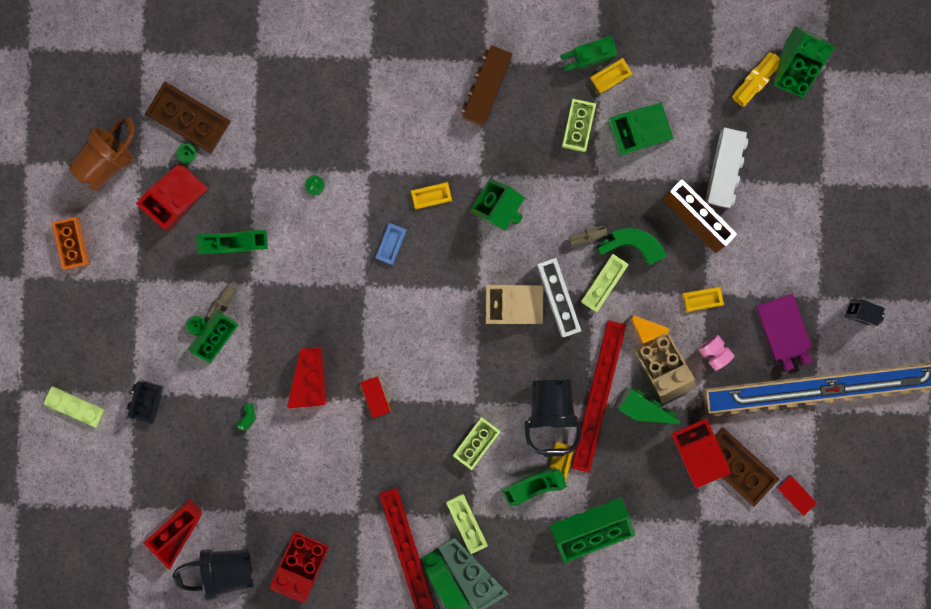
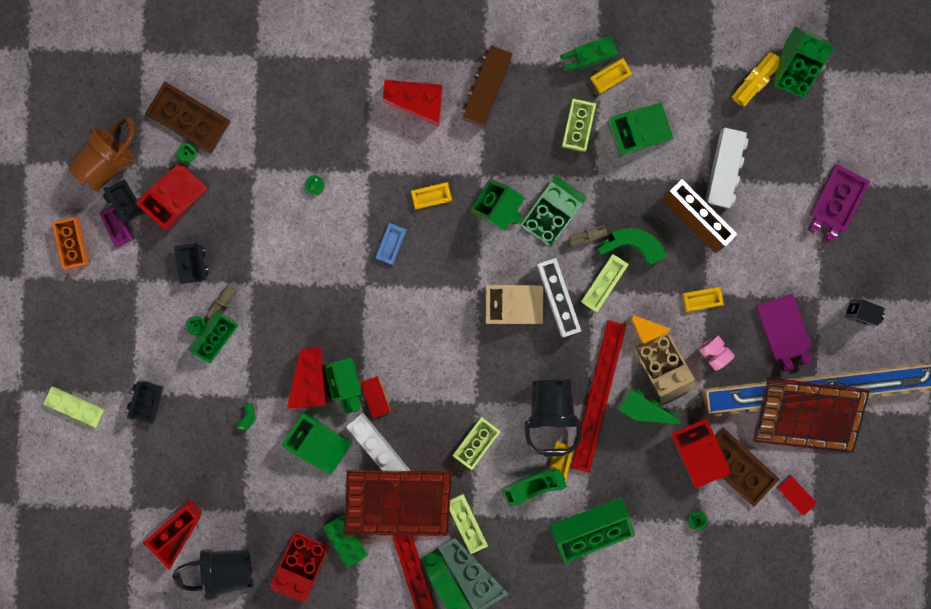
(116, 229): none -> magenta tile
(123, 201): none -> black bracket
(190, 263): none -> black bracket
(231, 242): green arch -> none
(316, 443): none -> green slope
(344, 384): none -> green hinge
(348, 546): none -> green piece
(375, 444): none -> white brick
(397, 503): none -> clear red piece
(415, 98): none -> red wedge
(553, 211): none -> green slope
(698, 520): none -> green tile
(810, 415): none -> piece
(838, 202): none -> magenta tile

